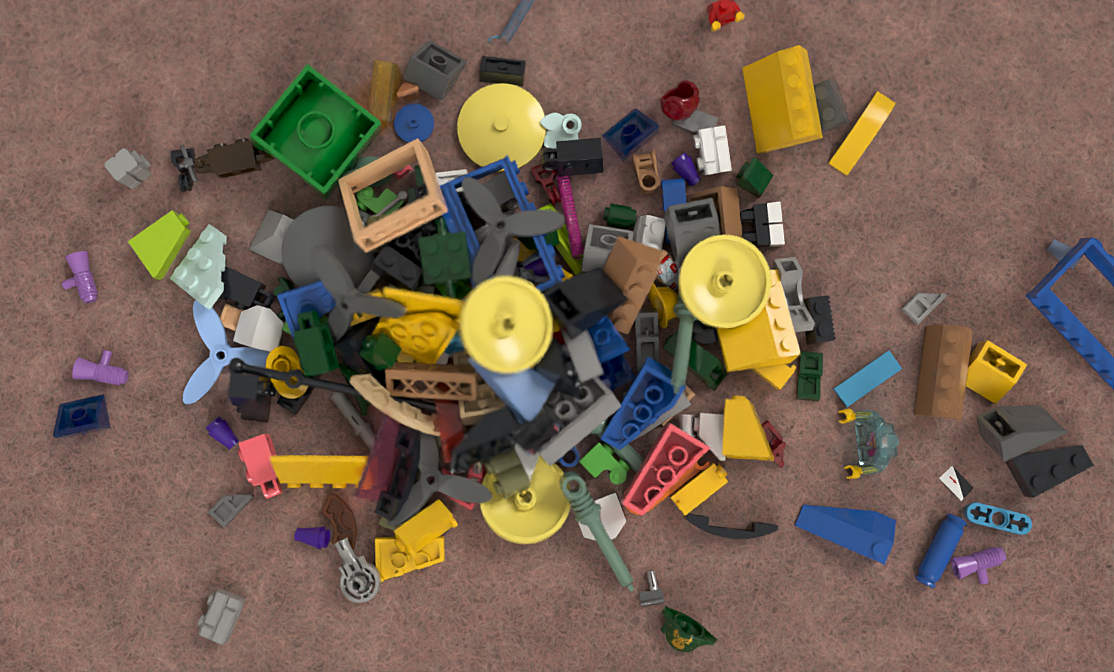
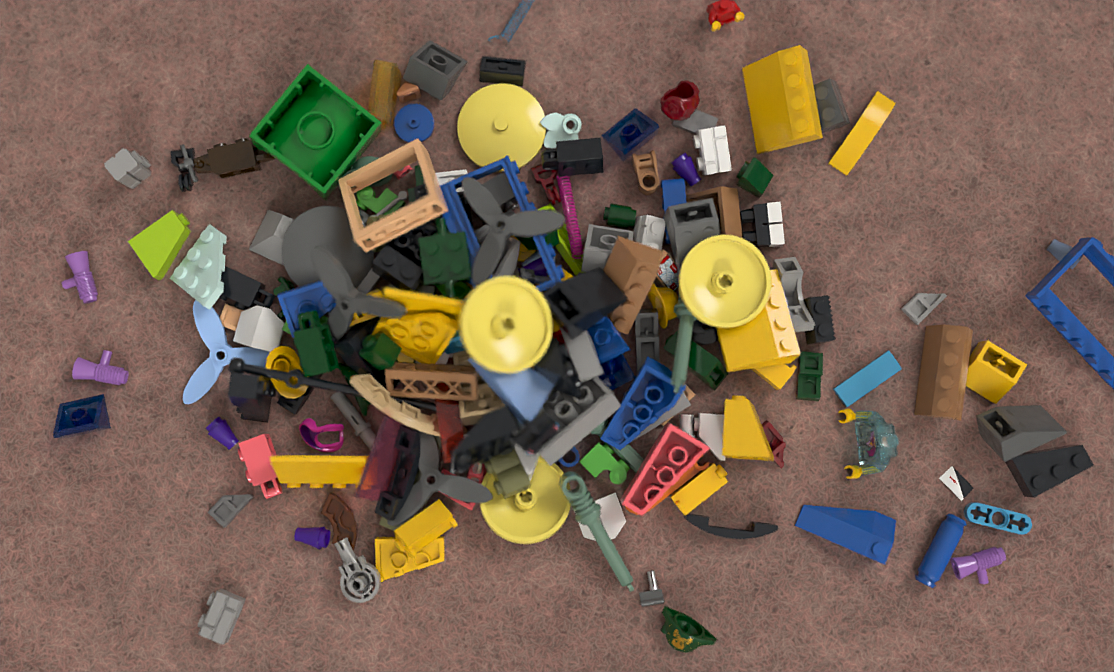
(310, 432): none -> dark pink piece

